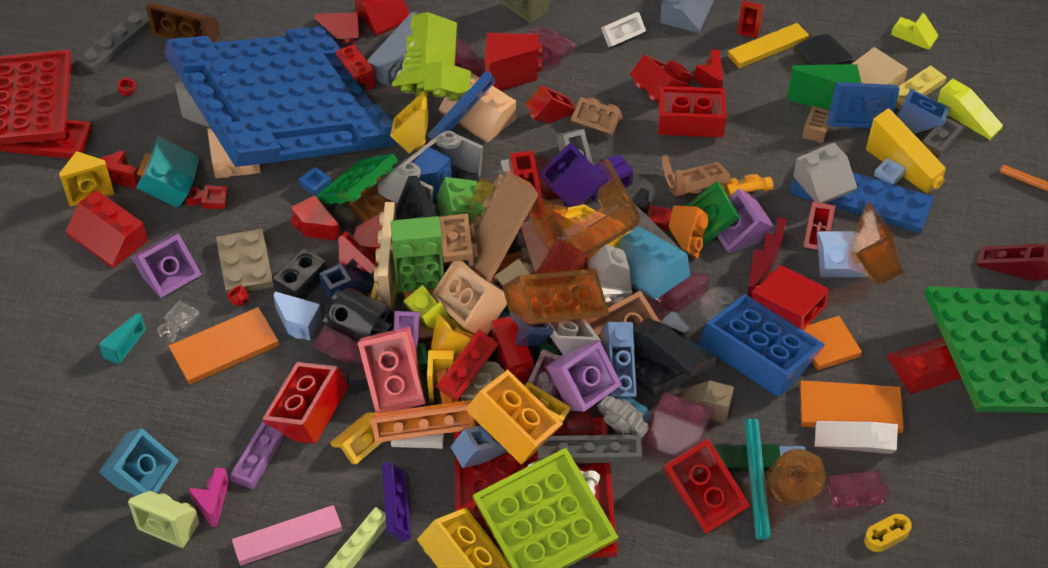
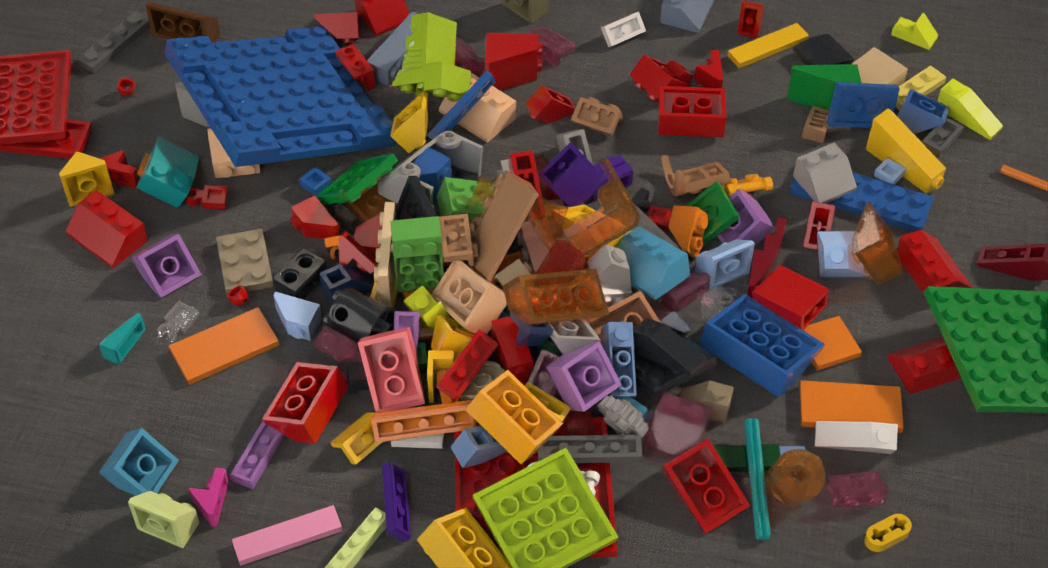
(332, 245): none -> orange tile
(726, 262): none -> light blue slope
(929, 262): none -> red slope

